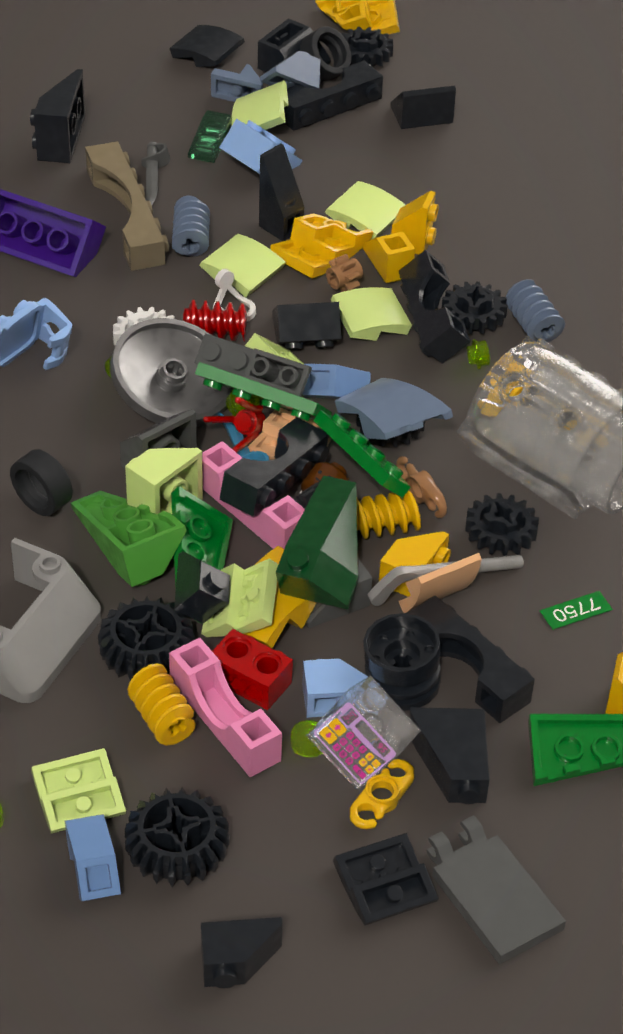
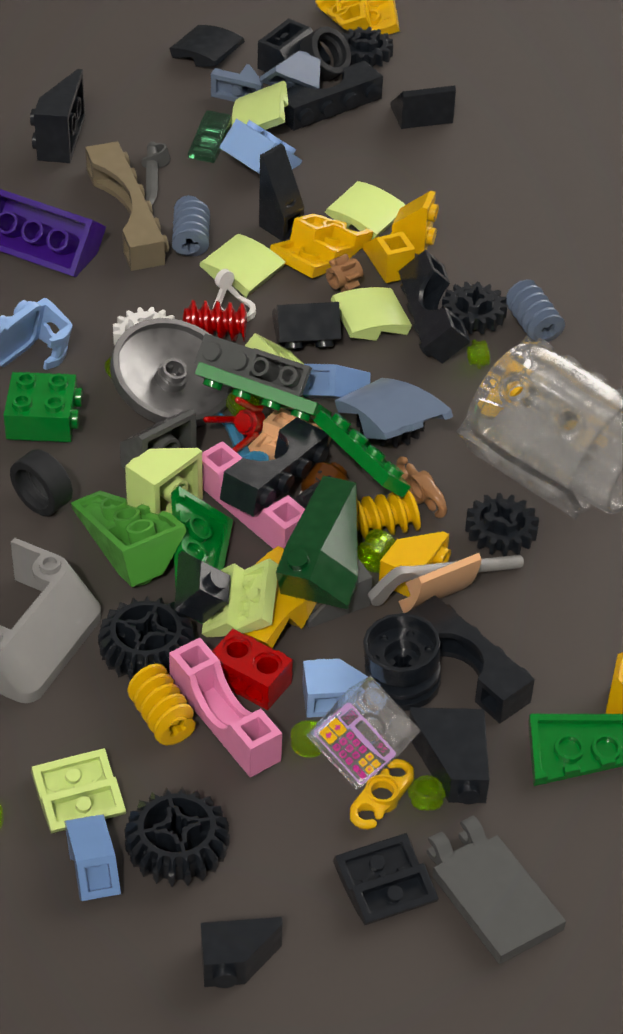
(42, 407): none -> green brick
(374, 548): none -> clear neon green wheel
(428, 786): none -> clear neon green plate
(576, 610): green sticker -> none

